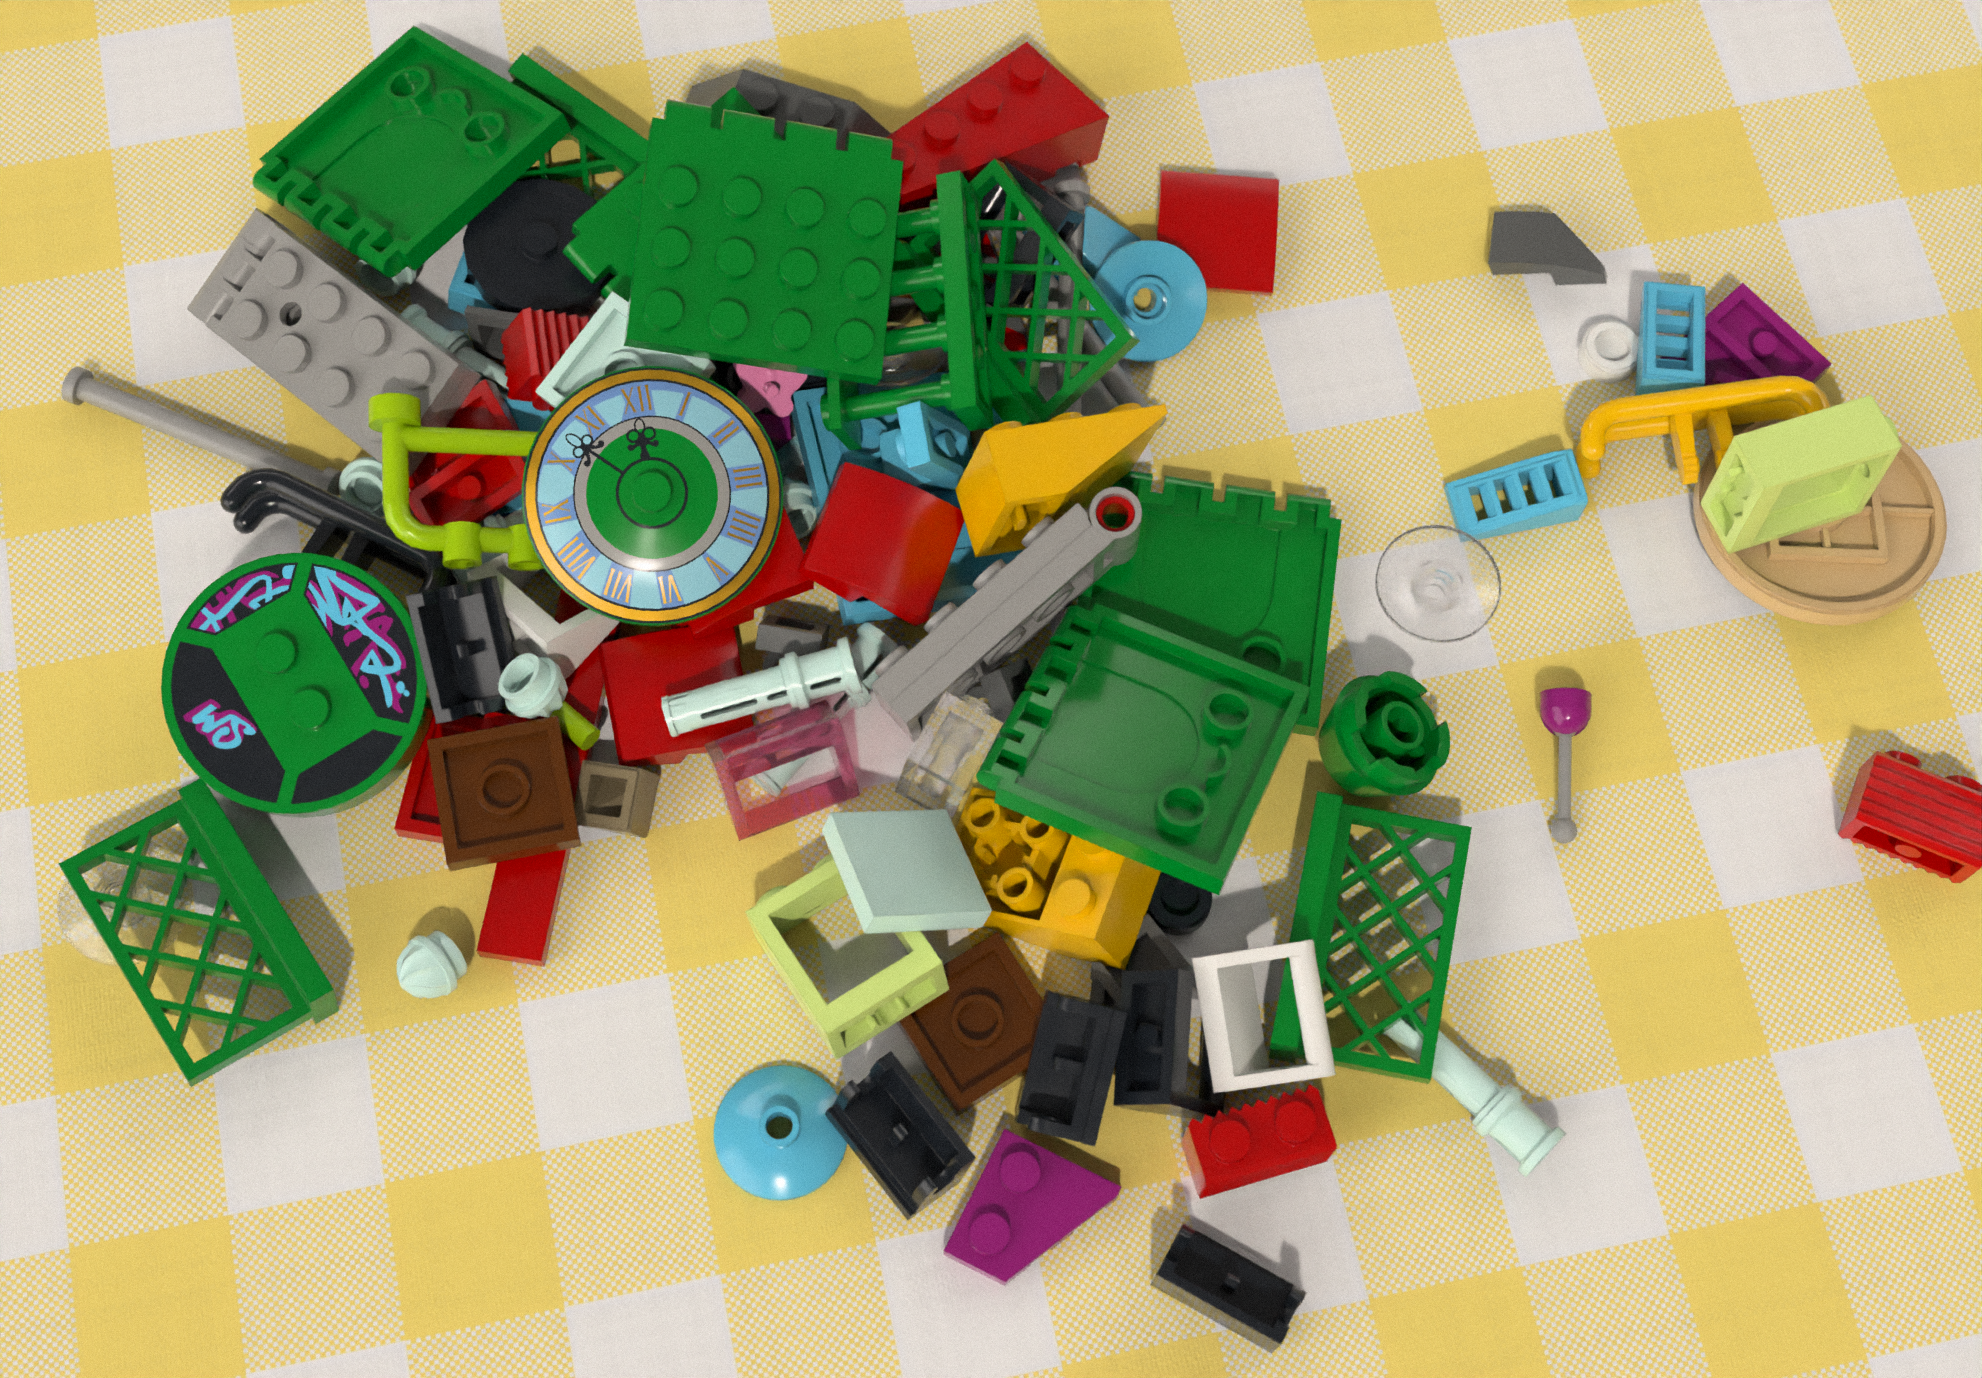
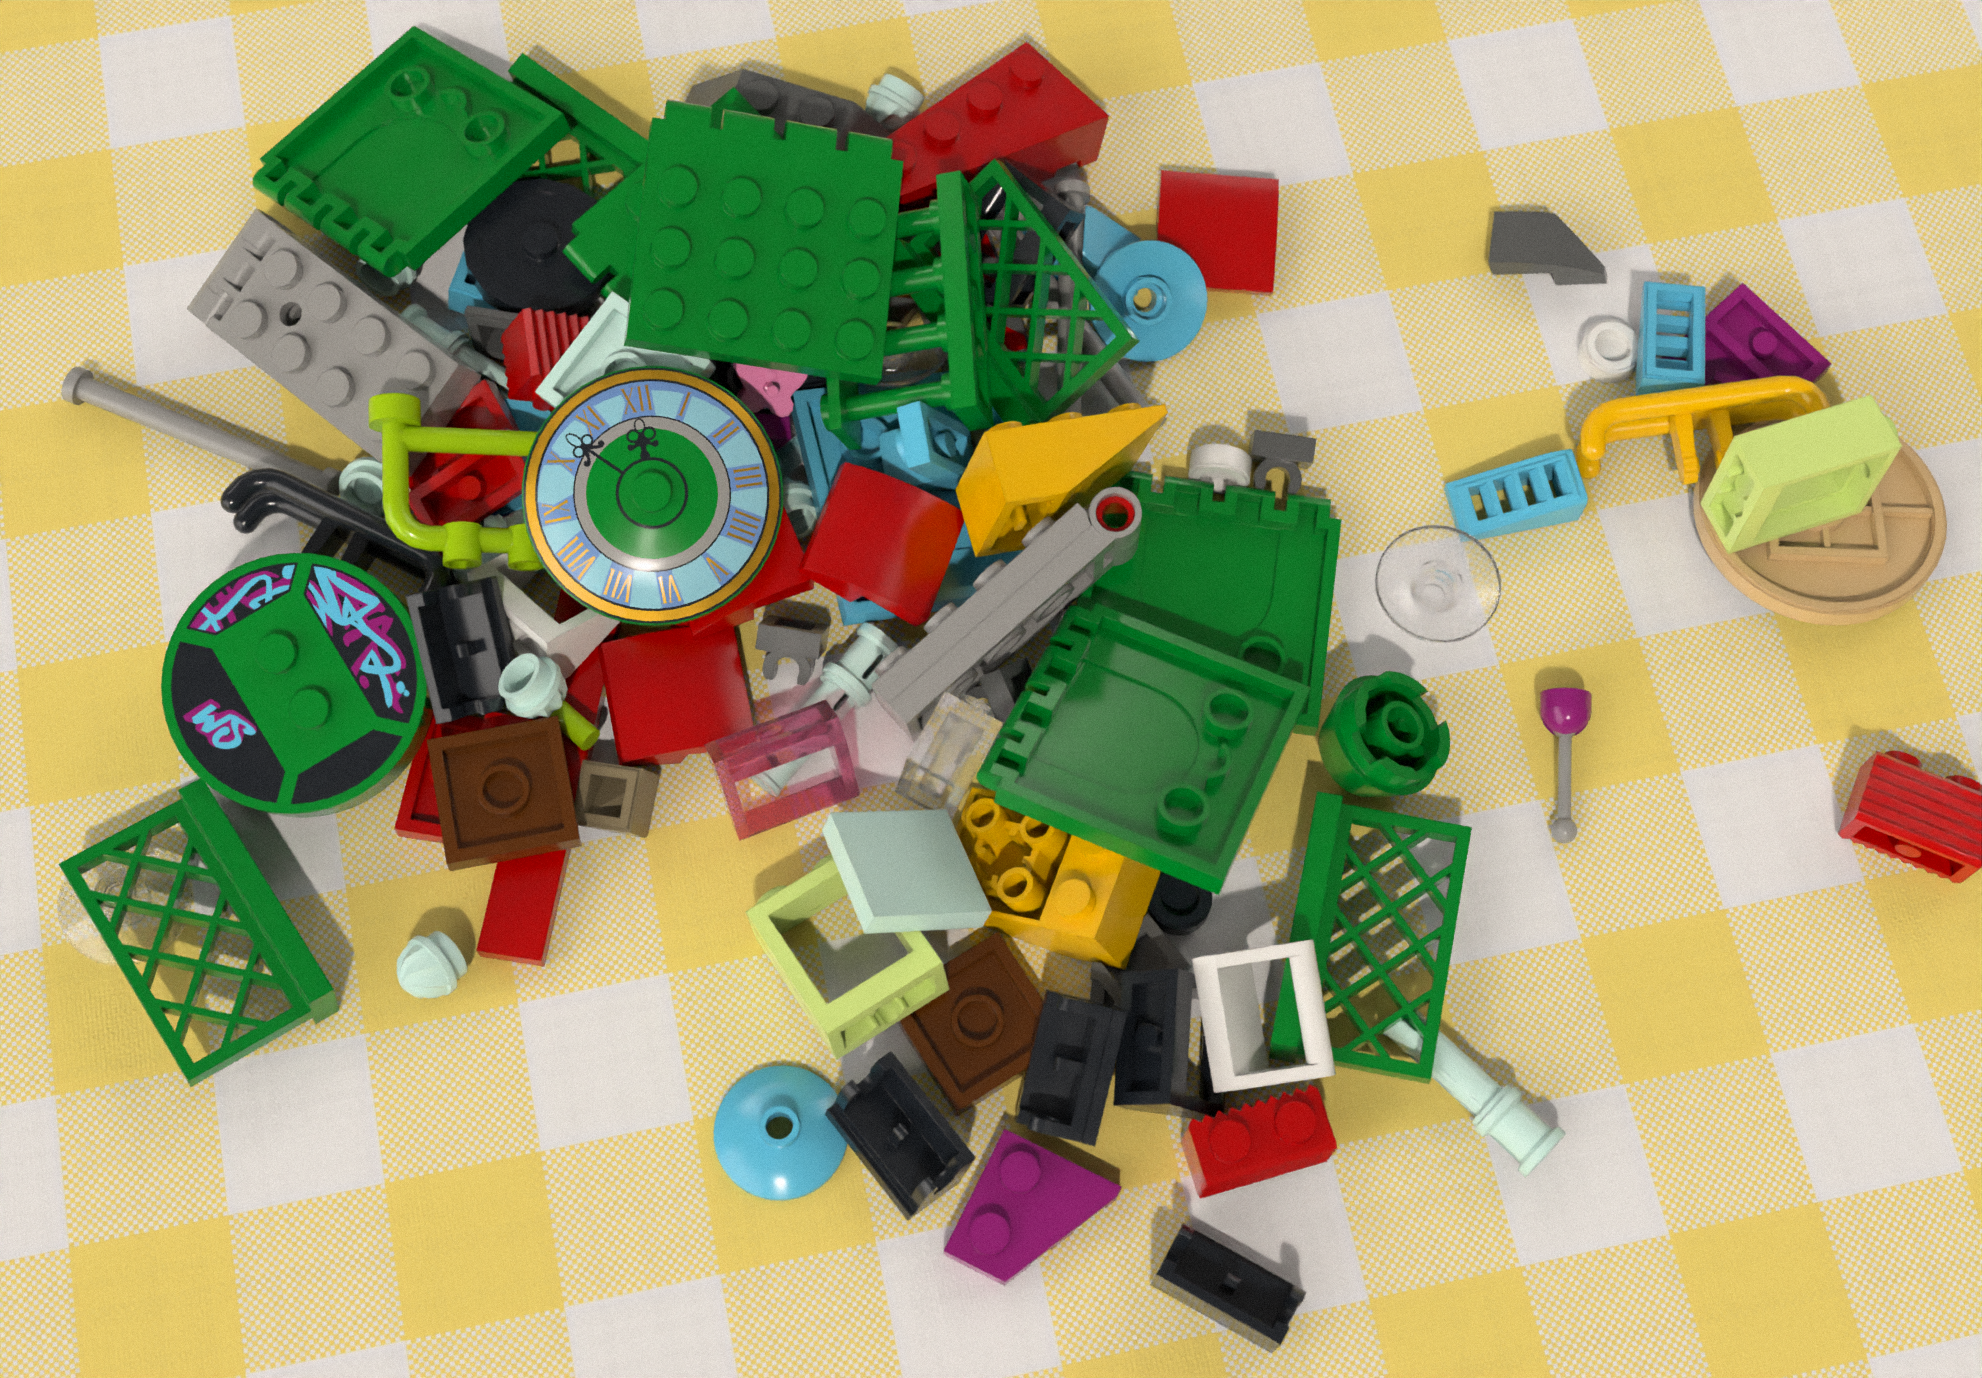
(793, 681): light aqua pin -> none
(893, 102): none -> light aqua plate
(1220, 465): none -> white tile
(1281, 453): none -> dark grey tile

